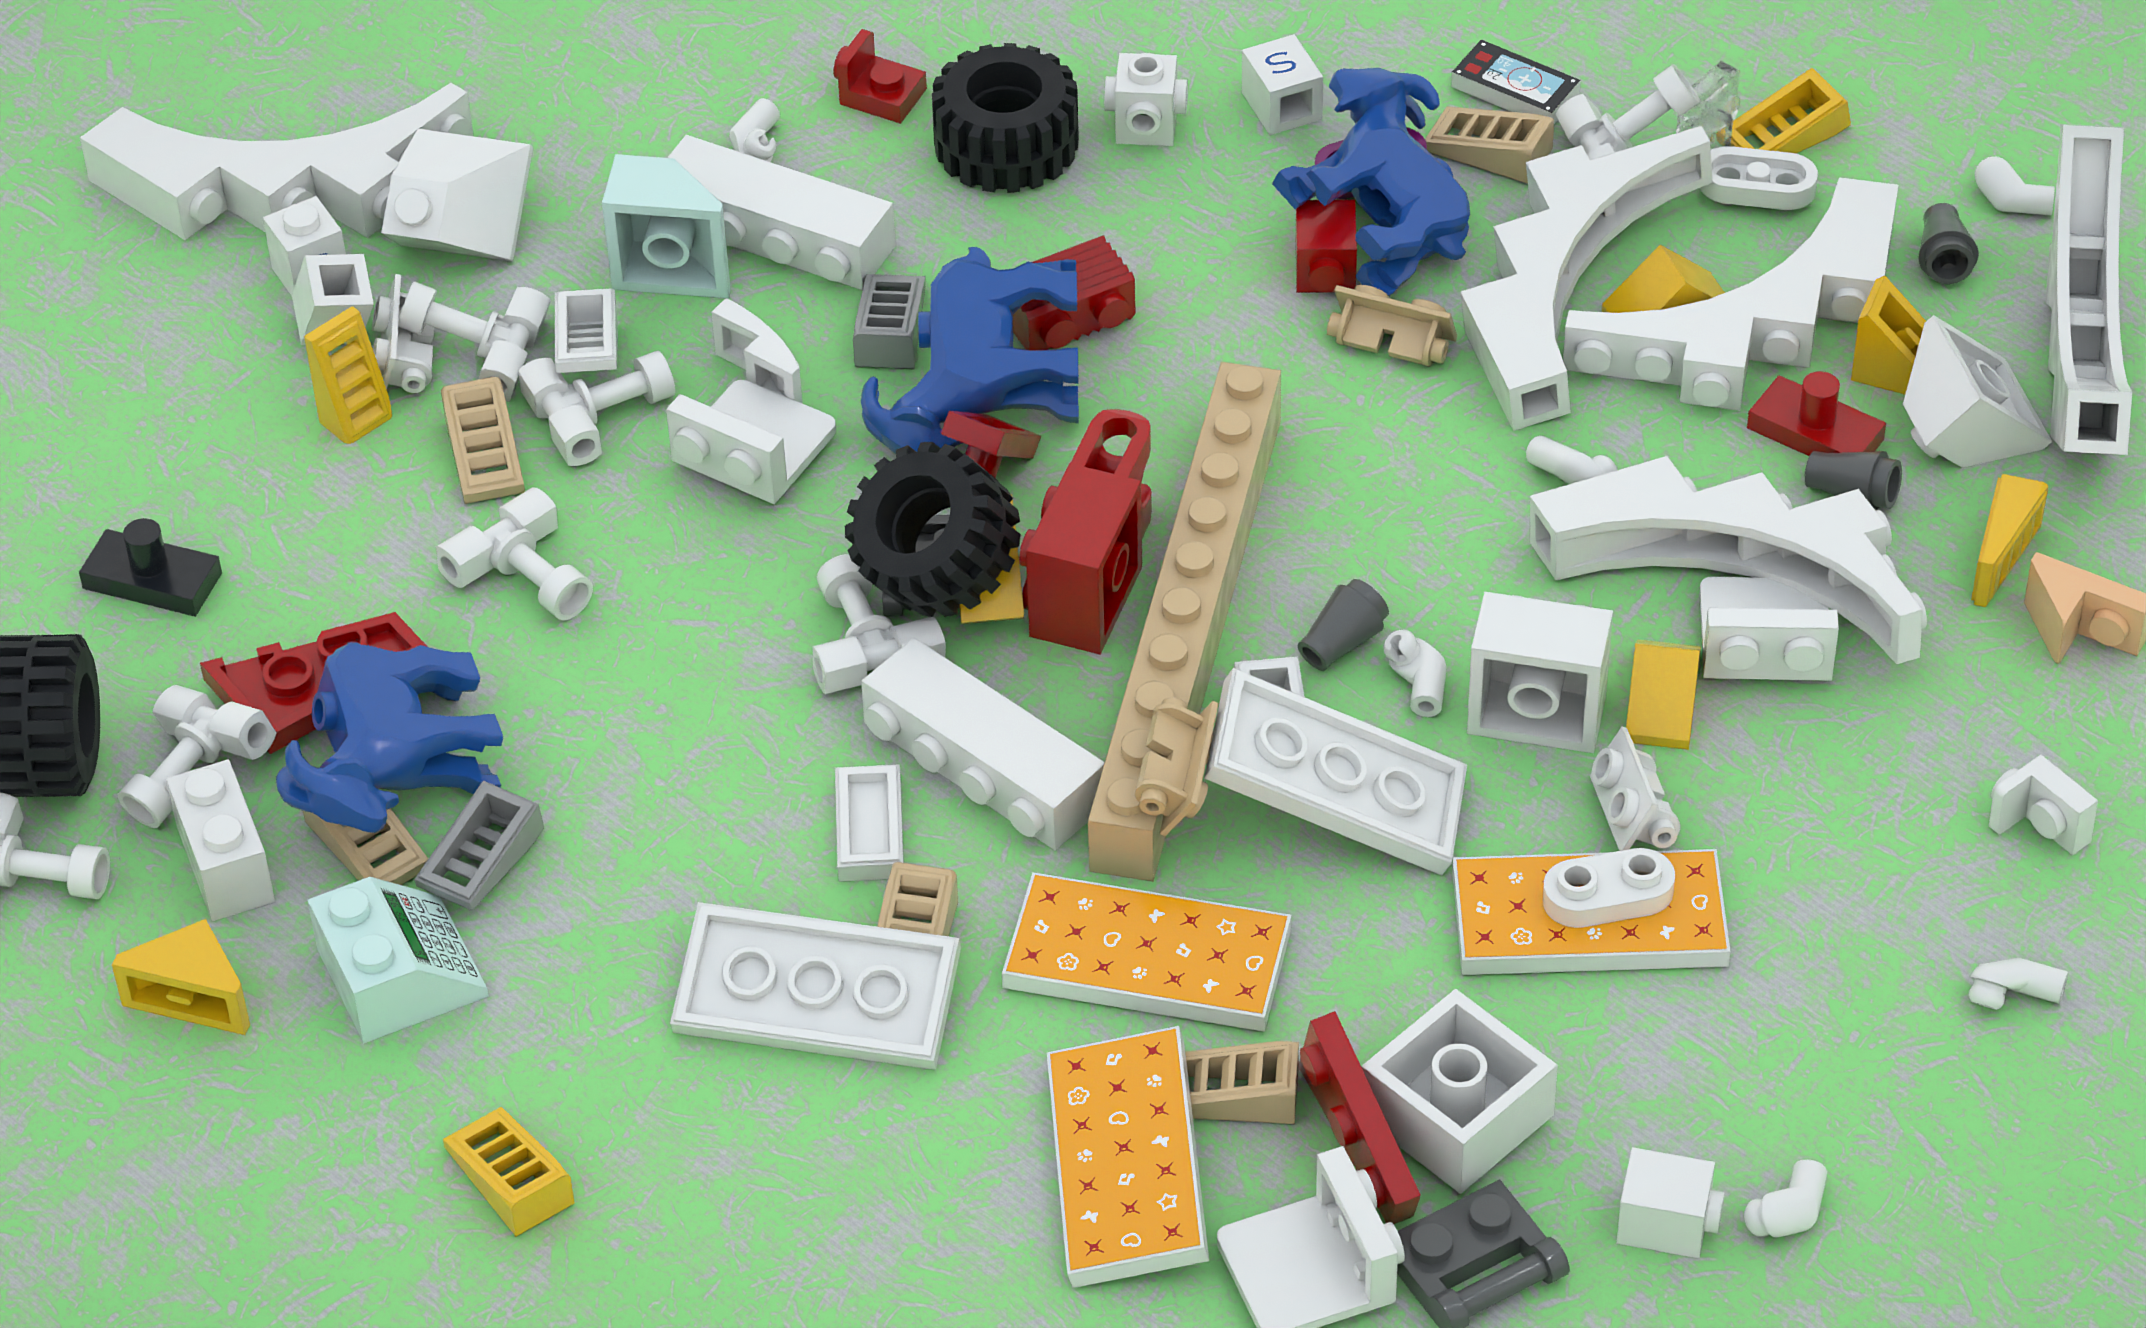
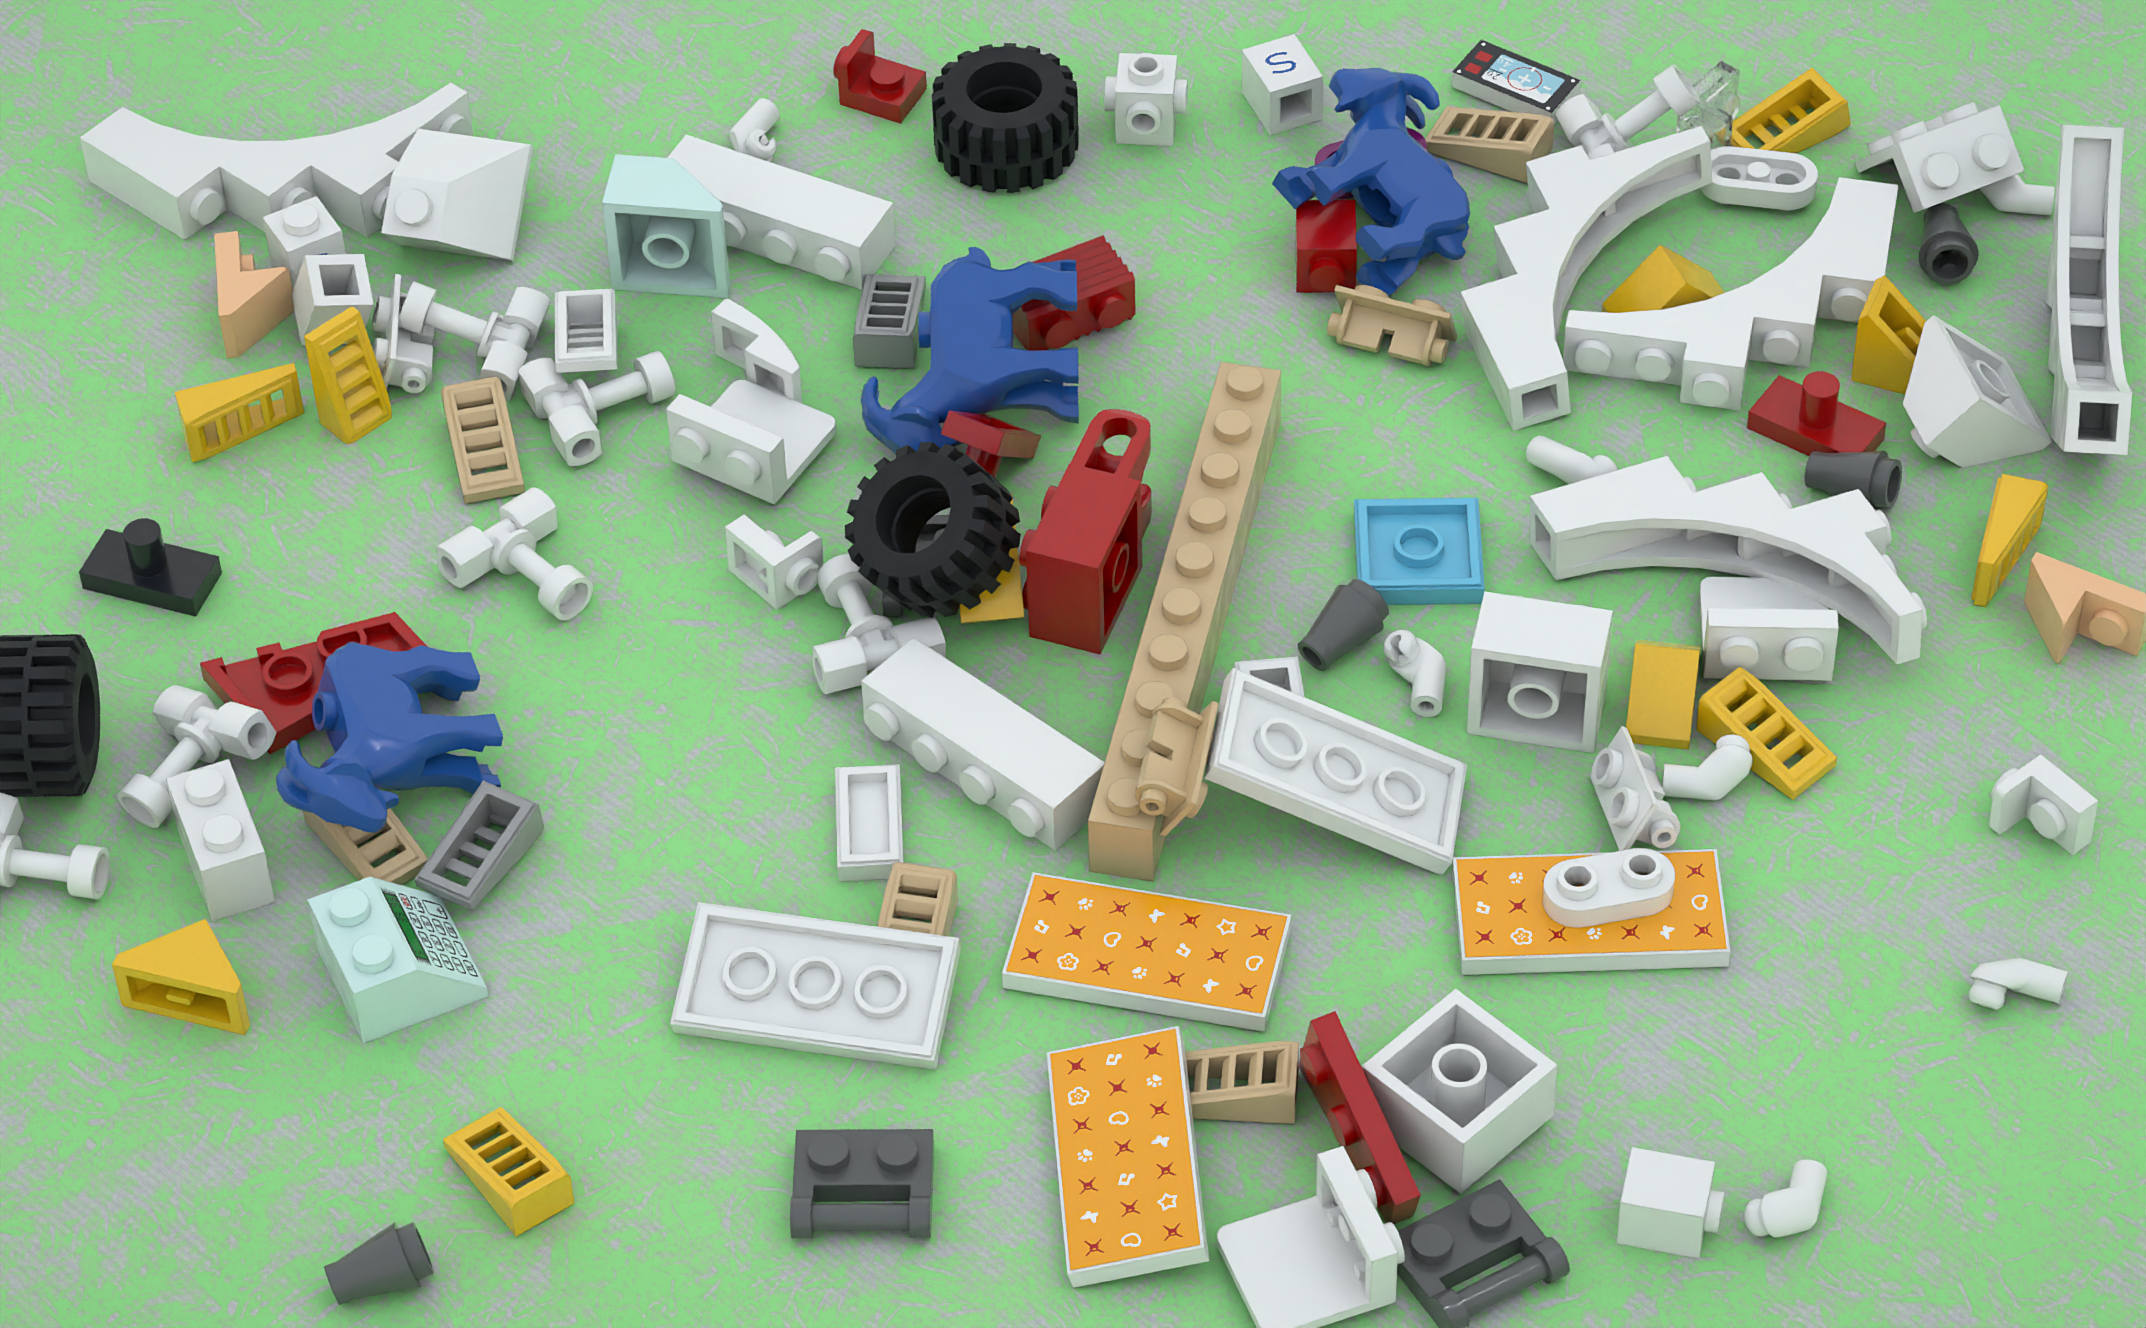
(219, 414): none -> yellow slope
(248, 299): none -> light nougat slope
(382, 1265): none -> dark grey cone
(770, 567): none -> white bracket
(863, 1167): none -> dark grey plate
(1420, 549): none -> medium azure tile
(1714, 776): none -> white arm
(1743, 700): none -> yellow slope
(1948, 154): none -> white bracket

